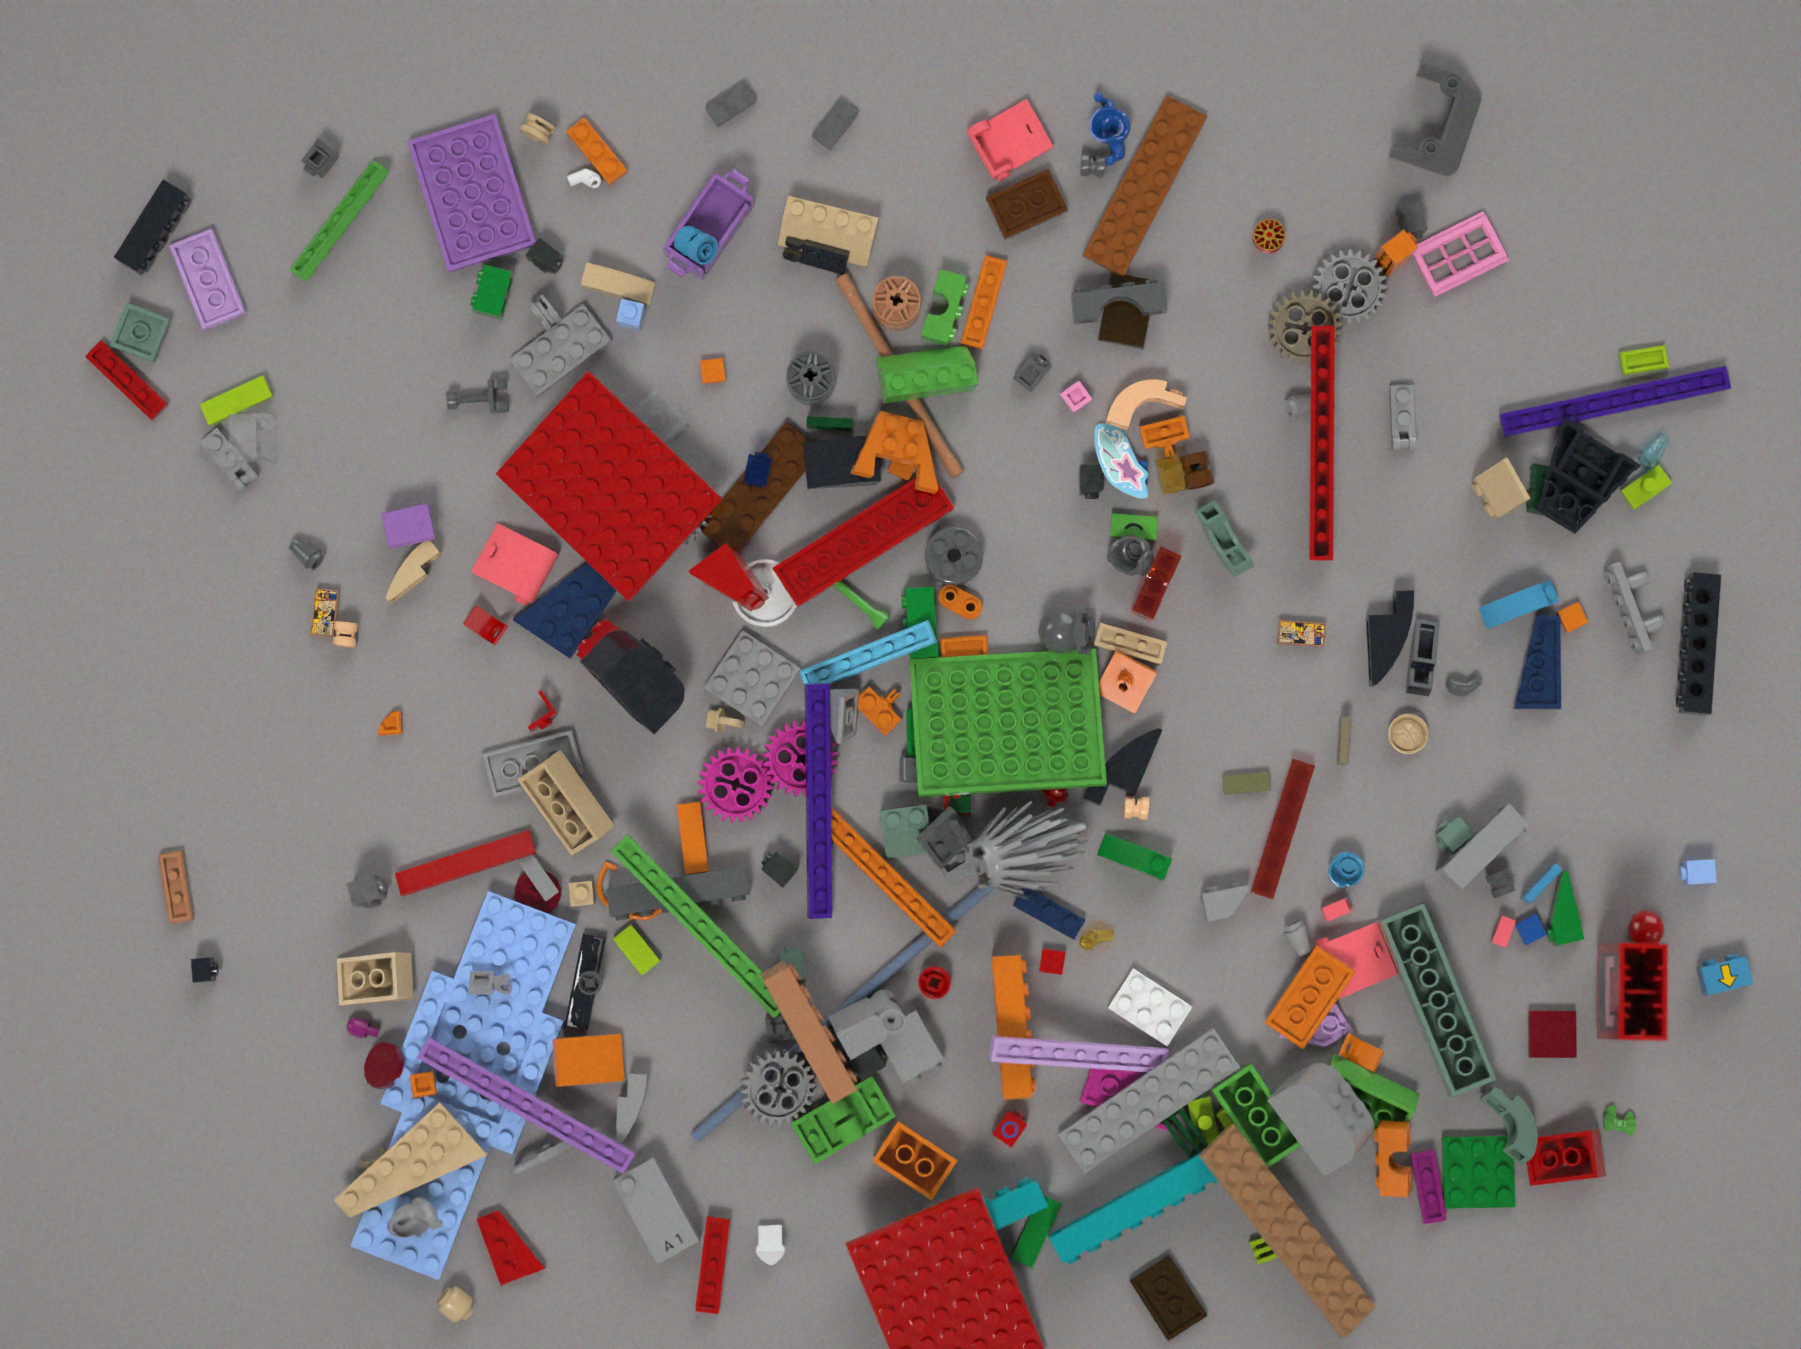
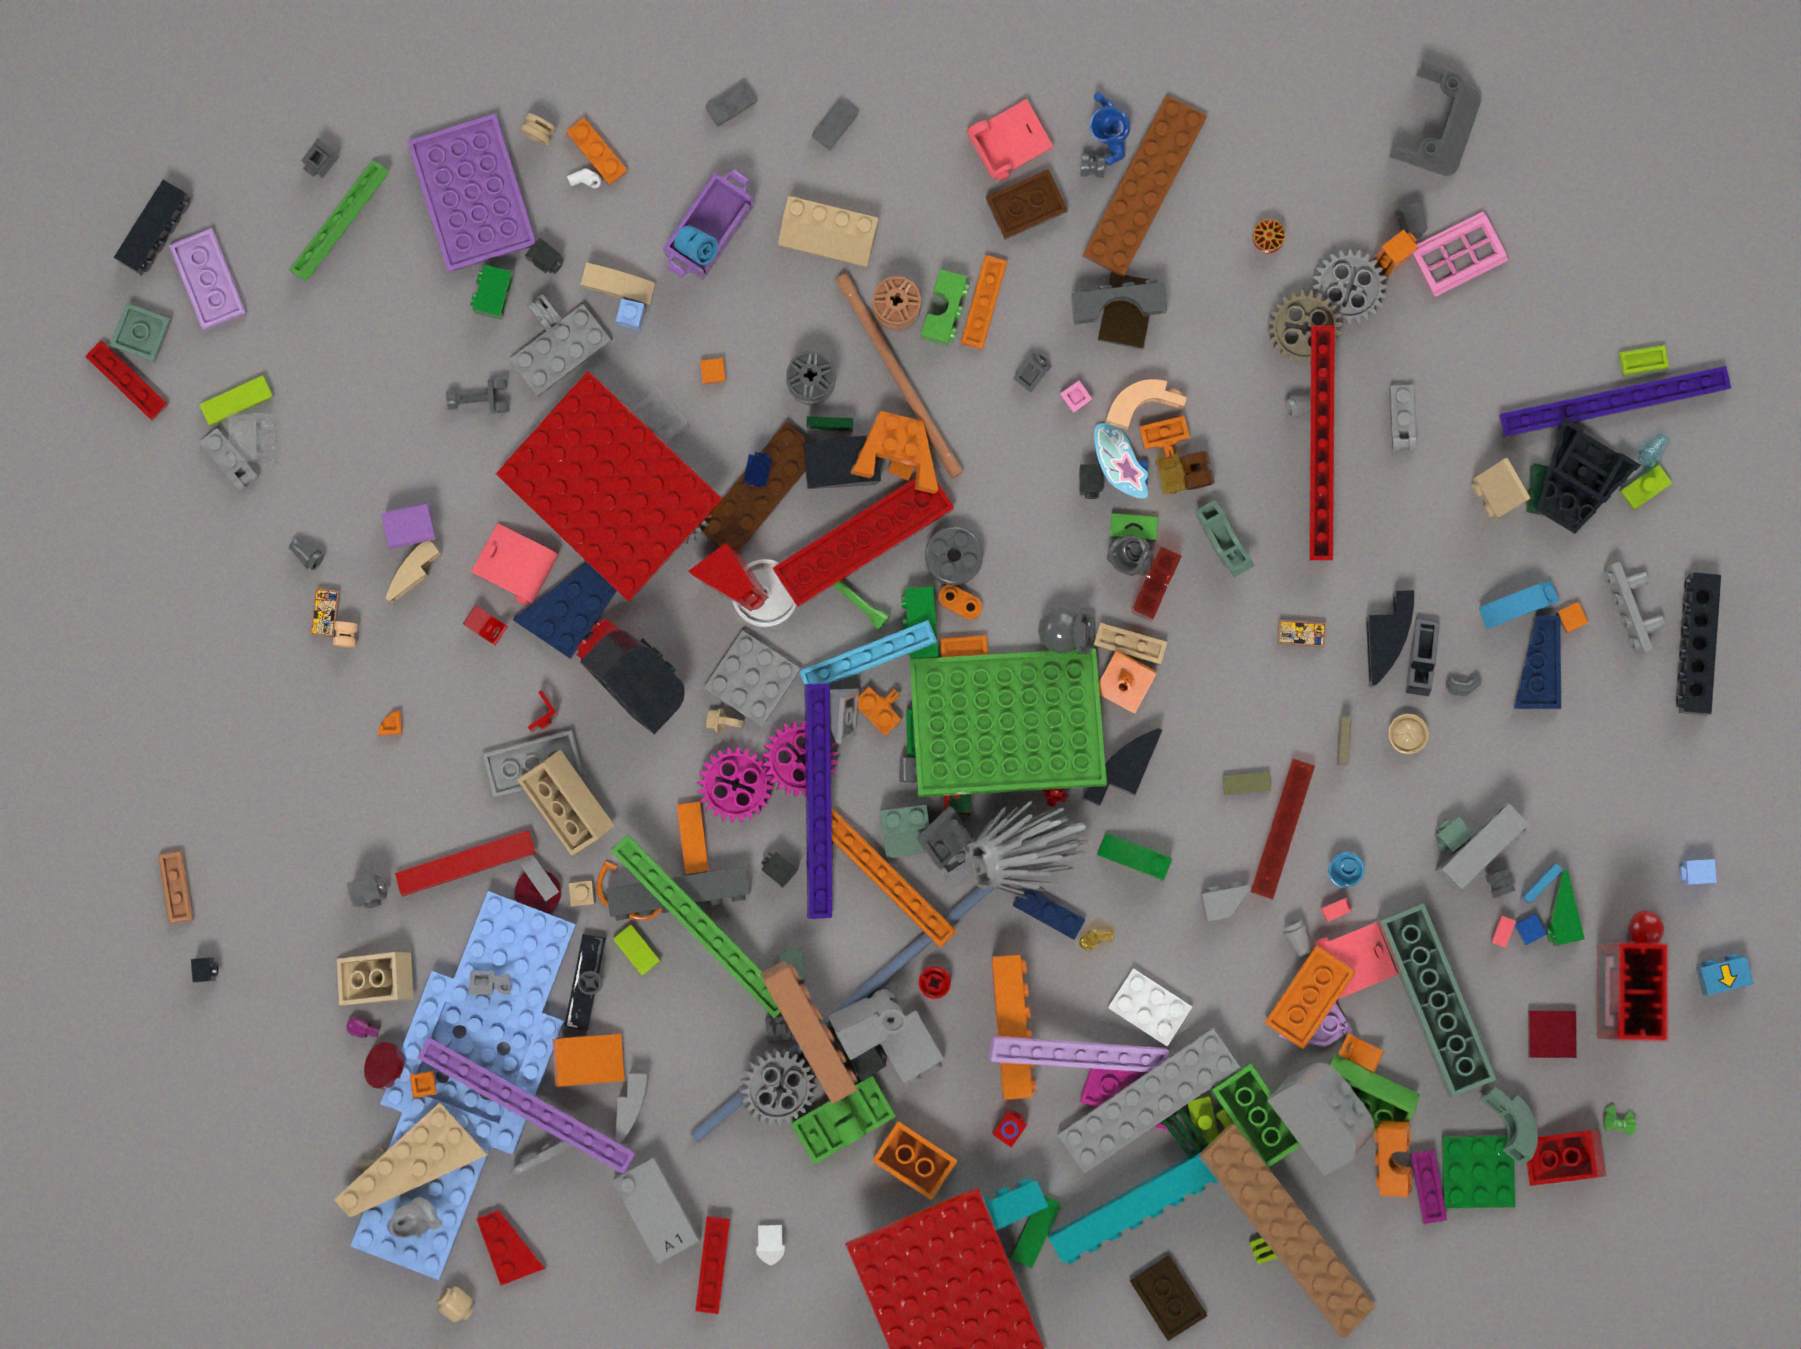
(816, 255): black hinge -> none
(926, 374): bright green slope -> none
(1052, 961): red tile -> none
(1136, 807): light nougat wheel -> none

